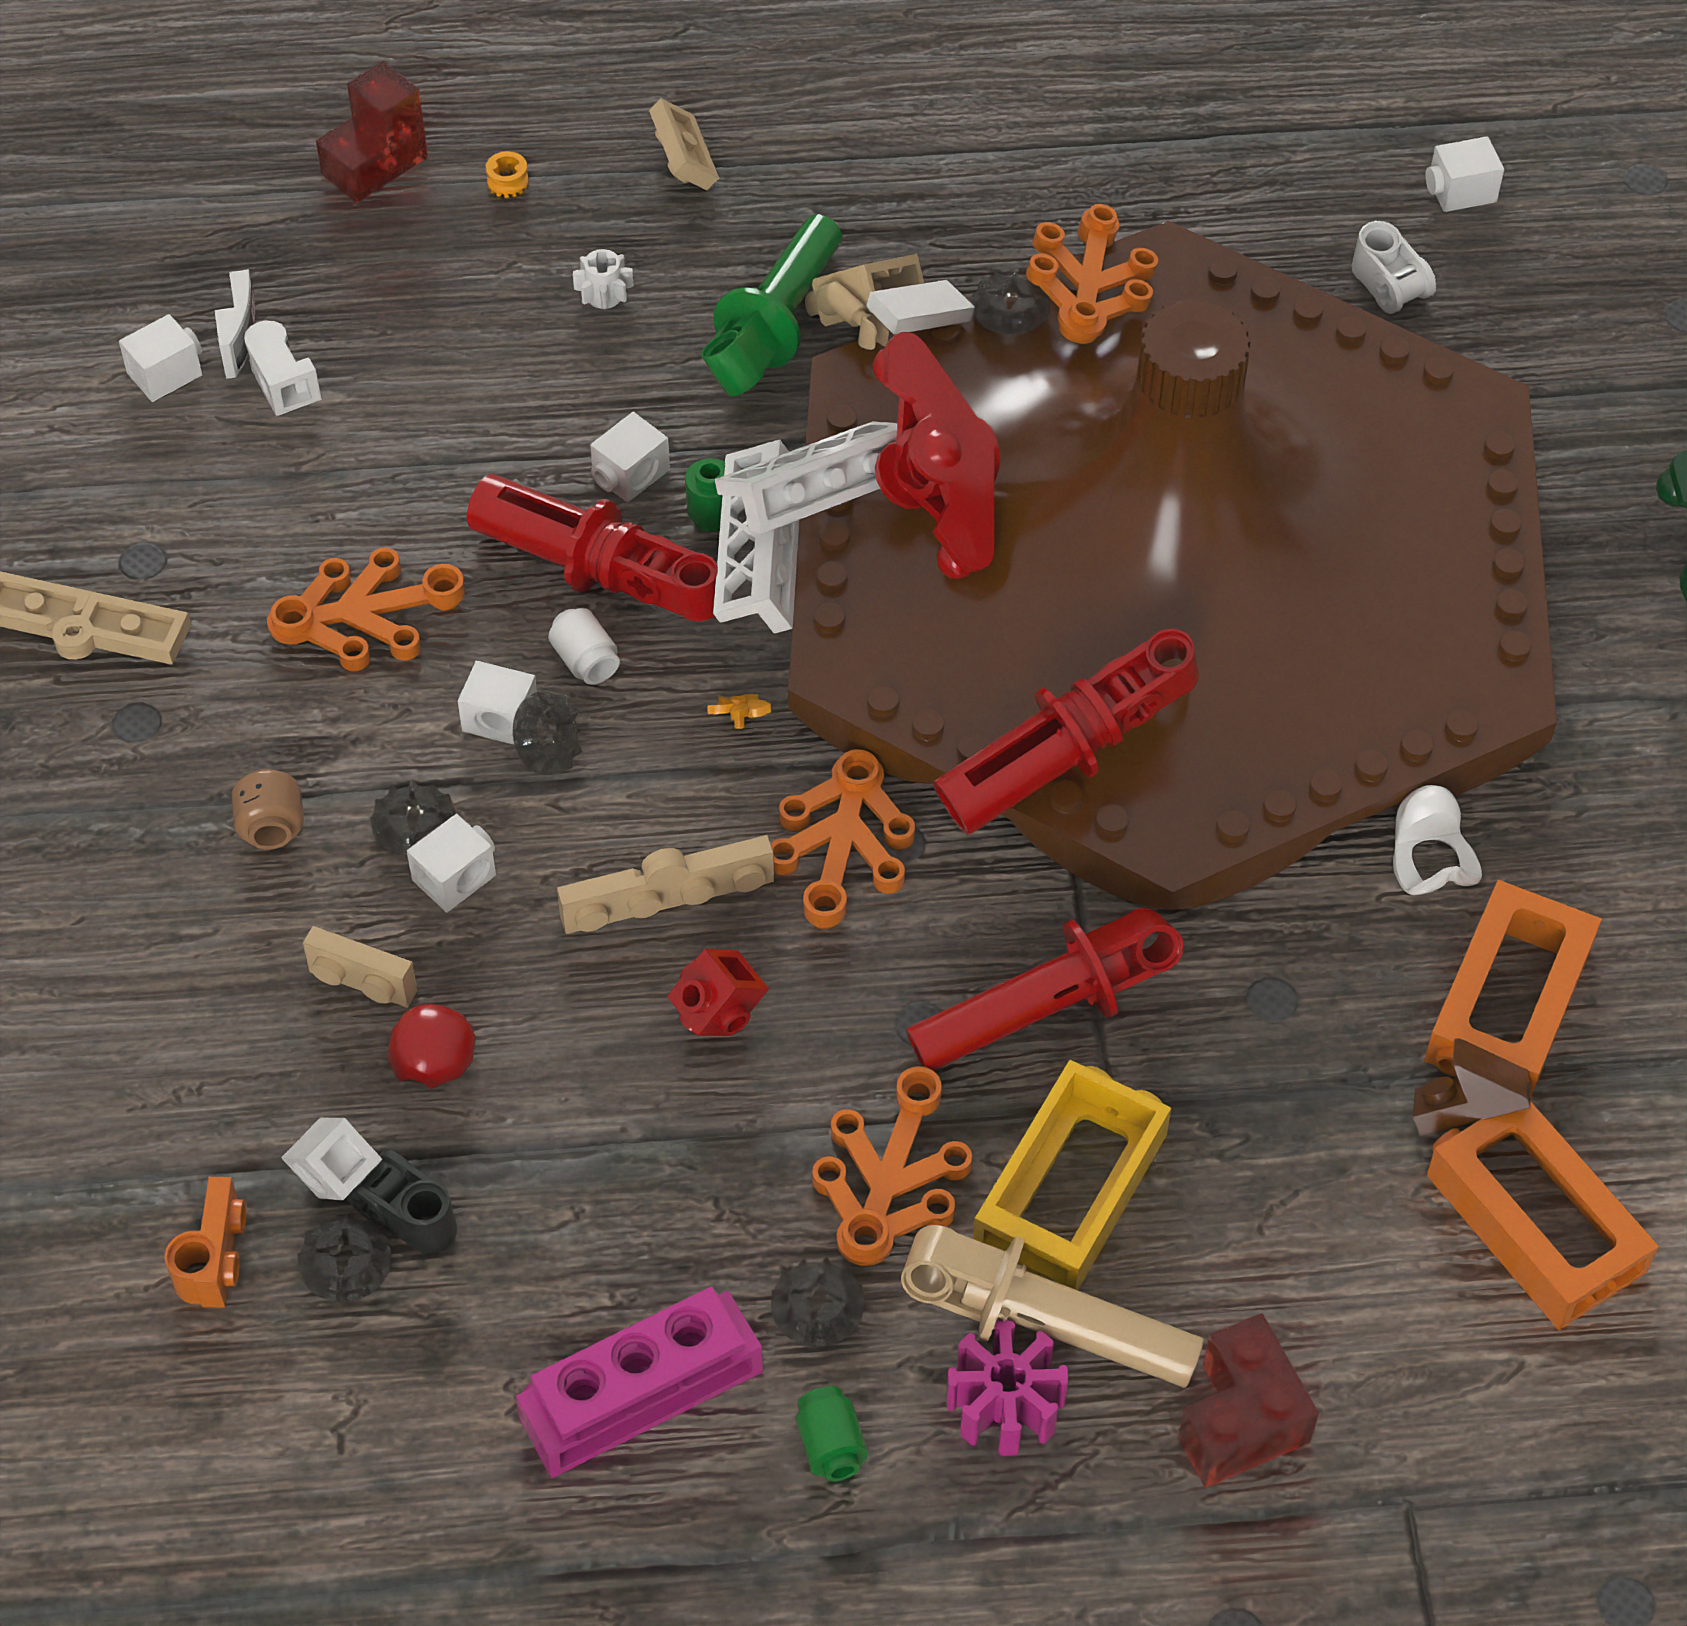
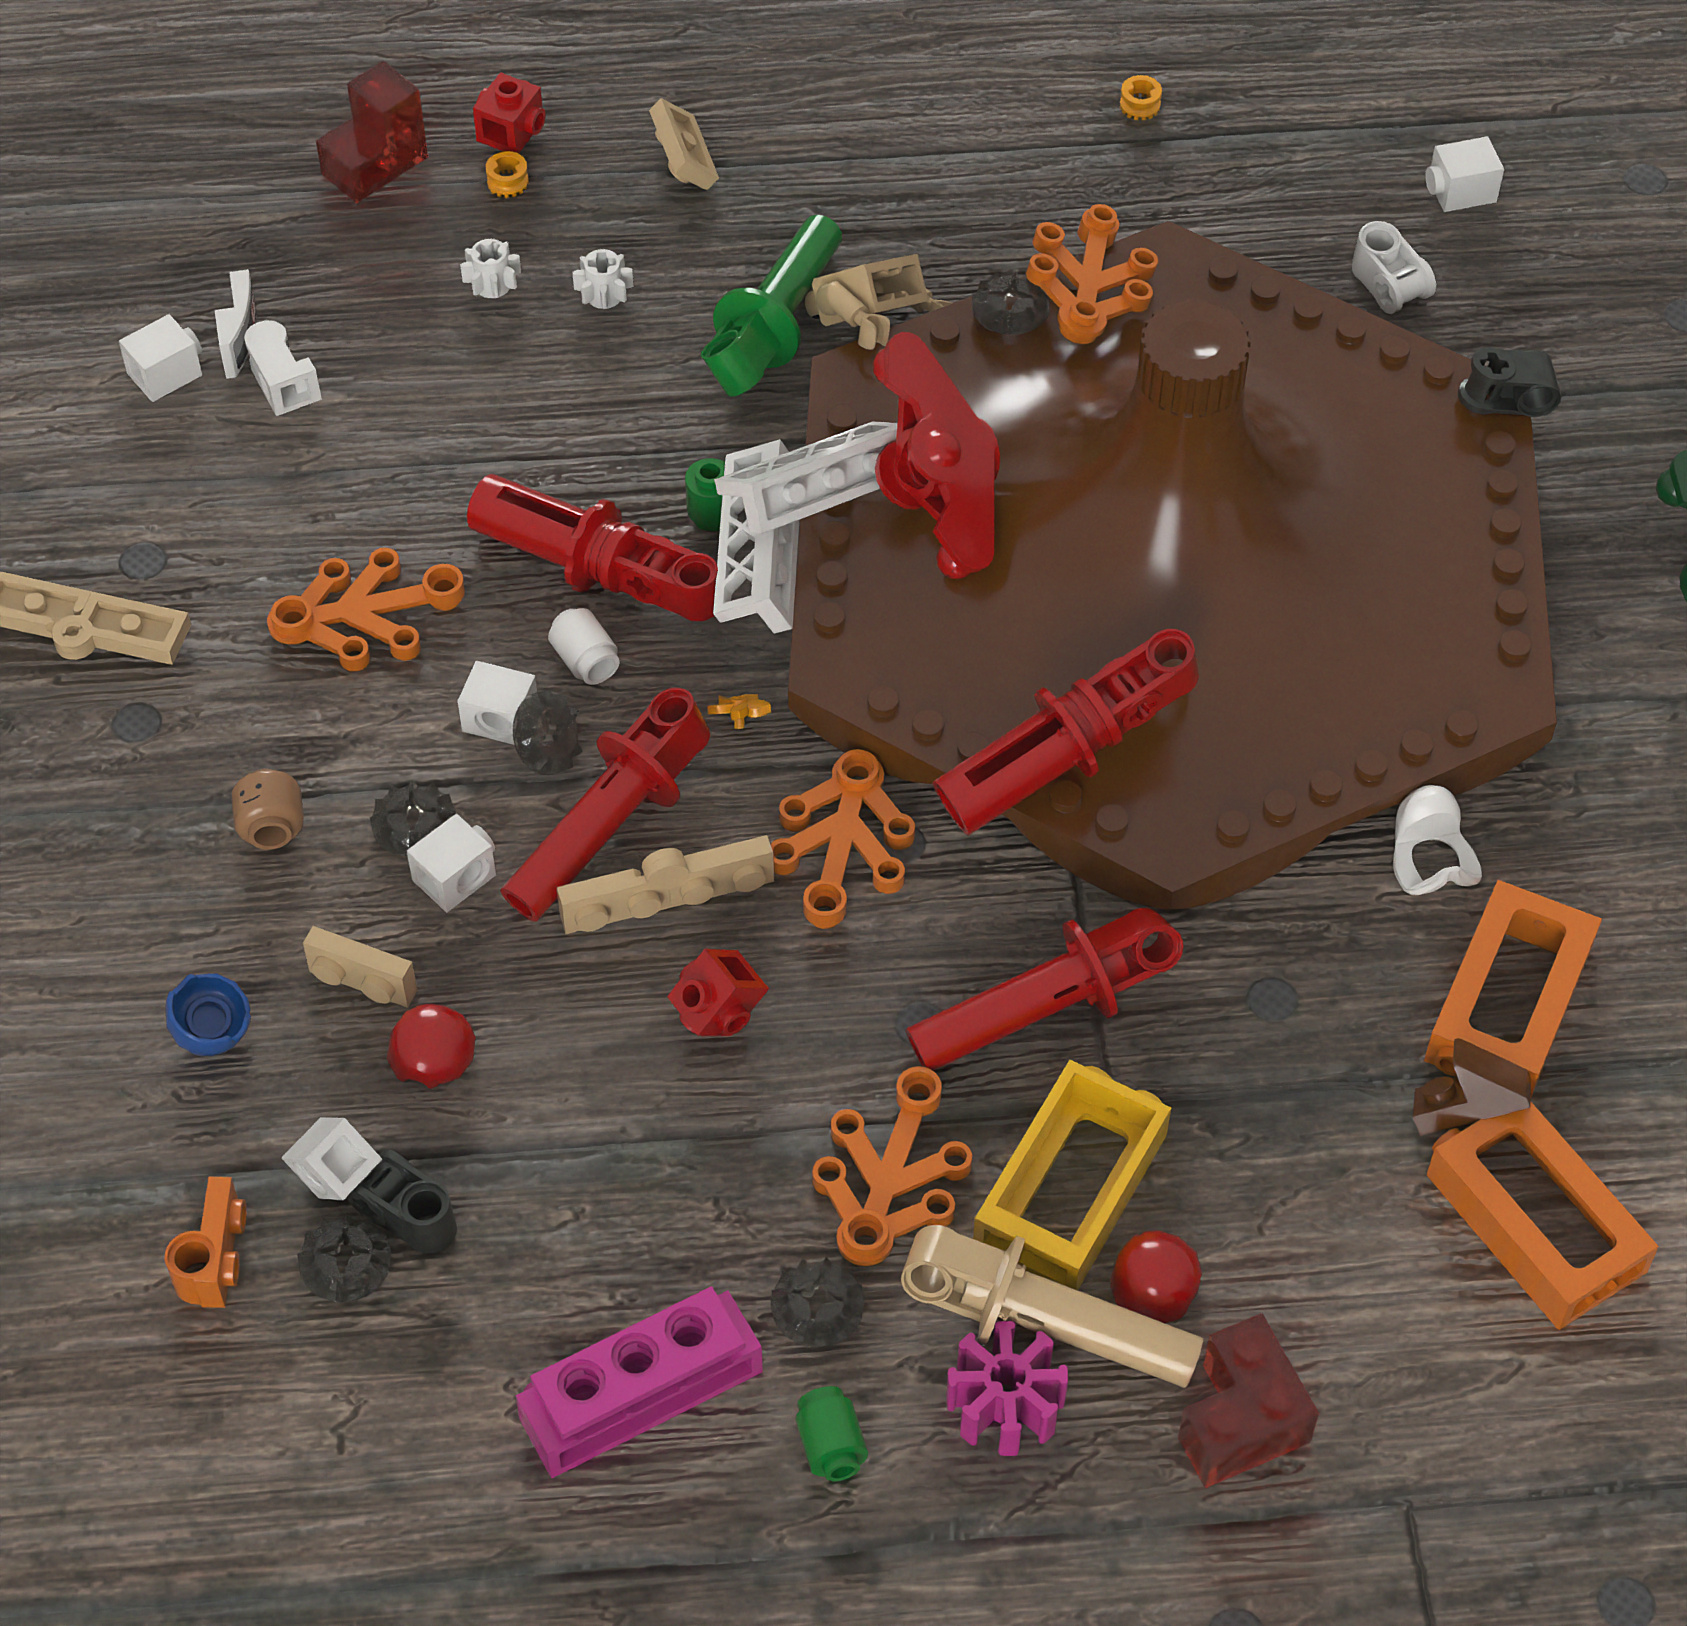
(207, 1014): none -> blue hair
(490, 268): none -> white gear
(508, 113): none -> red brick
(629, 457): white brick -> none
(638, 768): none -> red piece
(920, 306): white tile -> none
(1140, 107): none -> light orange bush
(1156, 1276): none -> red hair
(1515, 381): none -> pearl dark grey piece

